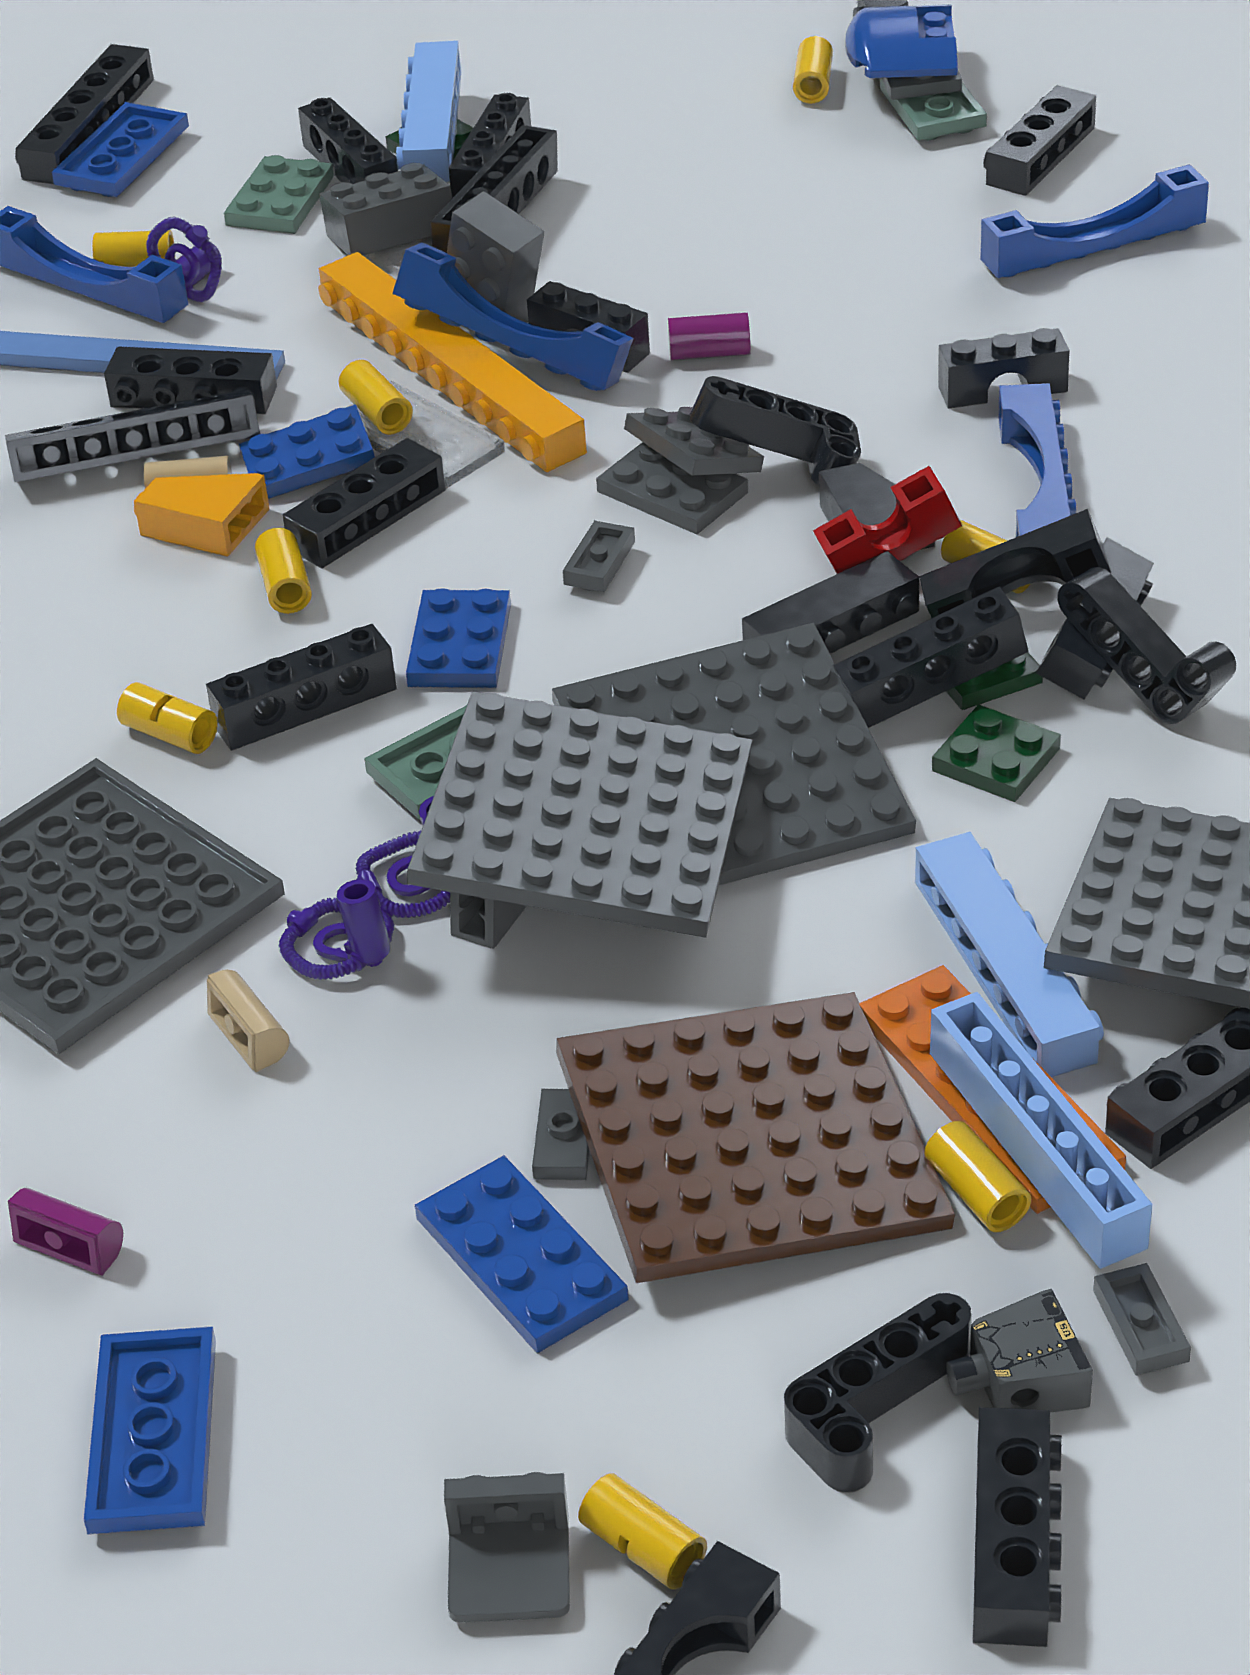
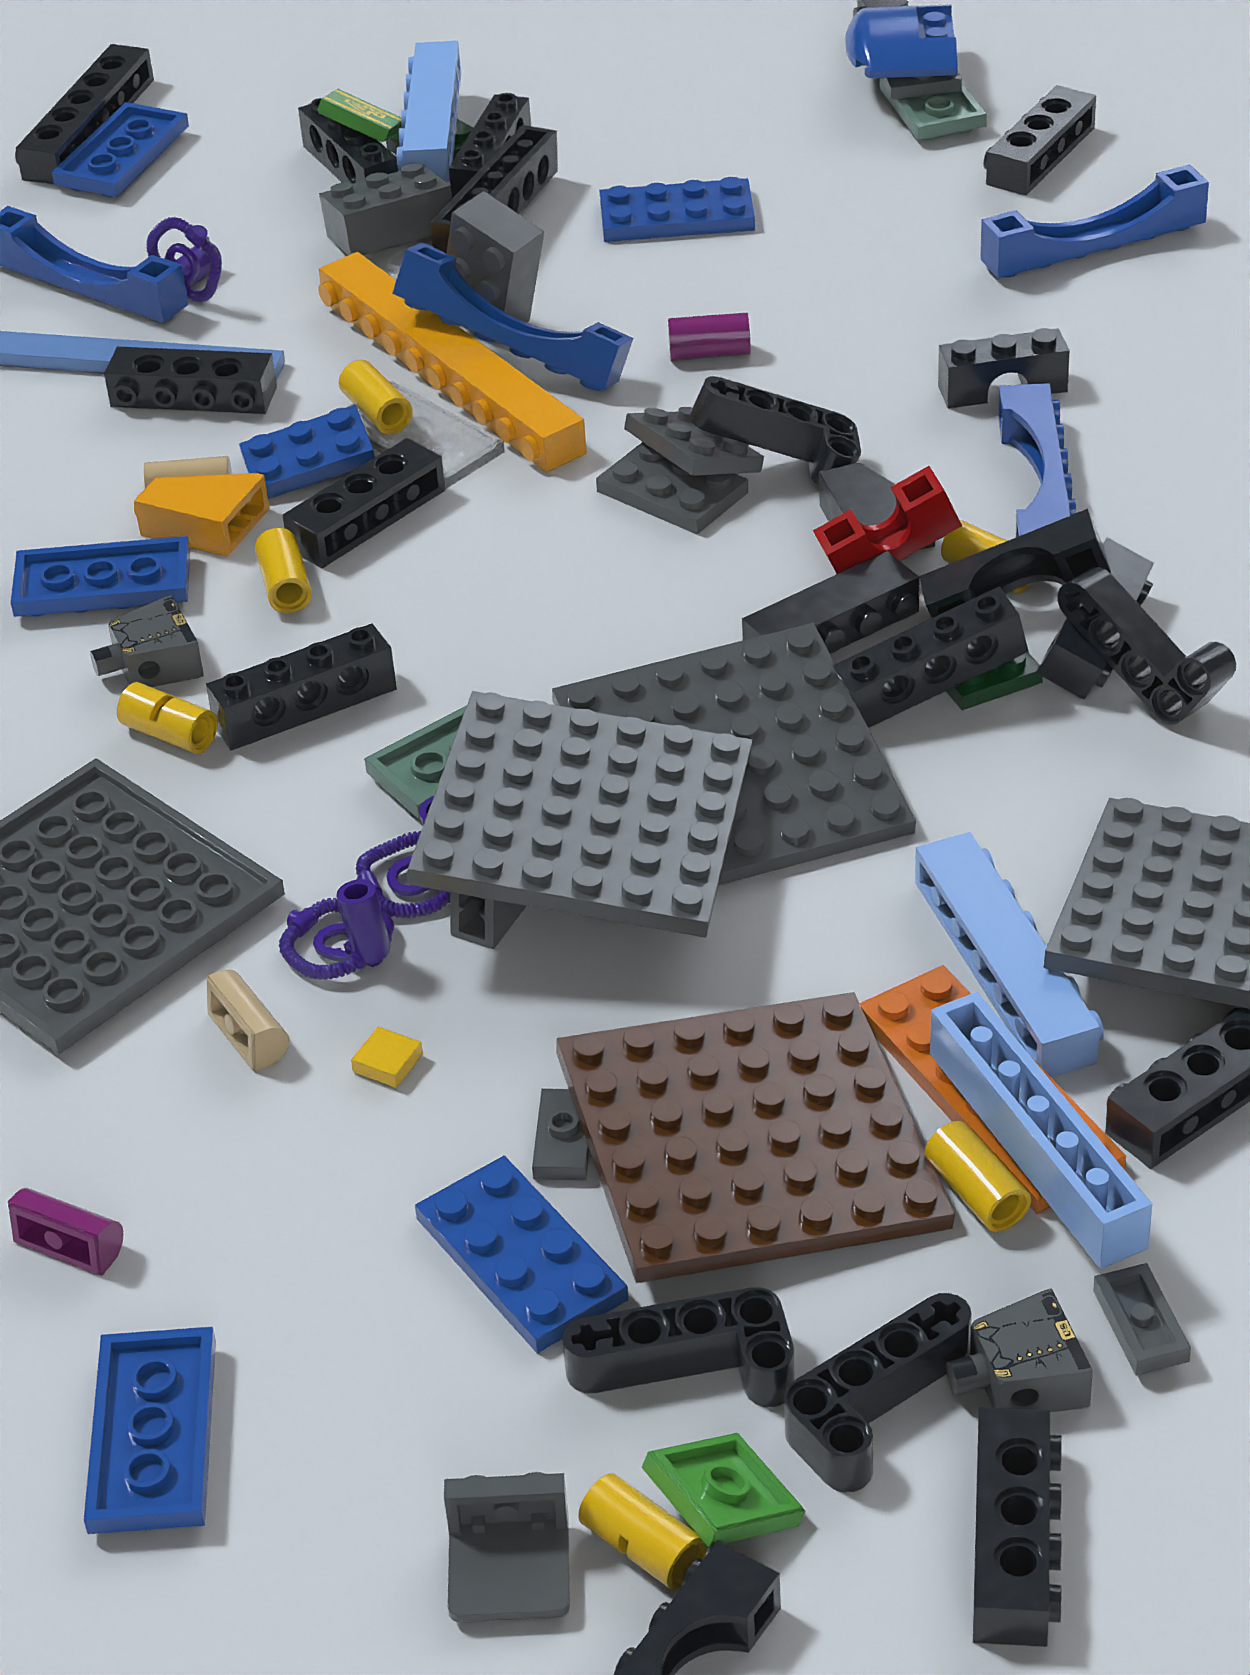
(100, 576): none -> blue plate
(126, 248): yellow pin -> none
(132, 435): black brick -> none
(151, 646): none -> dark grey torso
(279, 194): sand green plate -> none
(359, 115): none -> bright green tile
(387, 1057): none -> yellow tile
(459, 638): blue plate -> none
(573, 311): black arch -> none
(599, 556): dark grey plate -> none
(676, 209): none -> blue plate
(685, 1340): none -> black beam
(723, 1489): none -> bright green tile
(813, 69): yellow pin -> none
(996, 752): dark green plate -> none

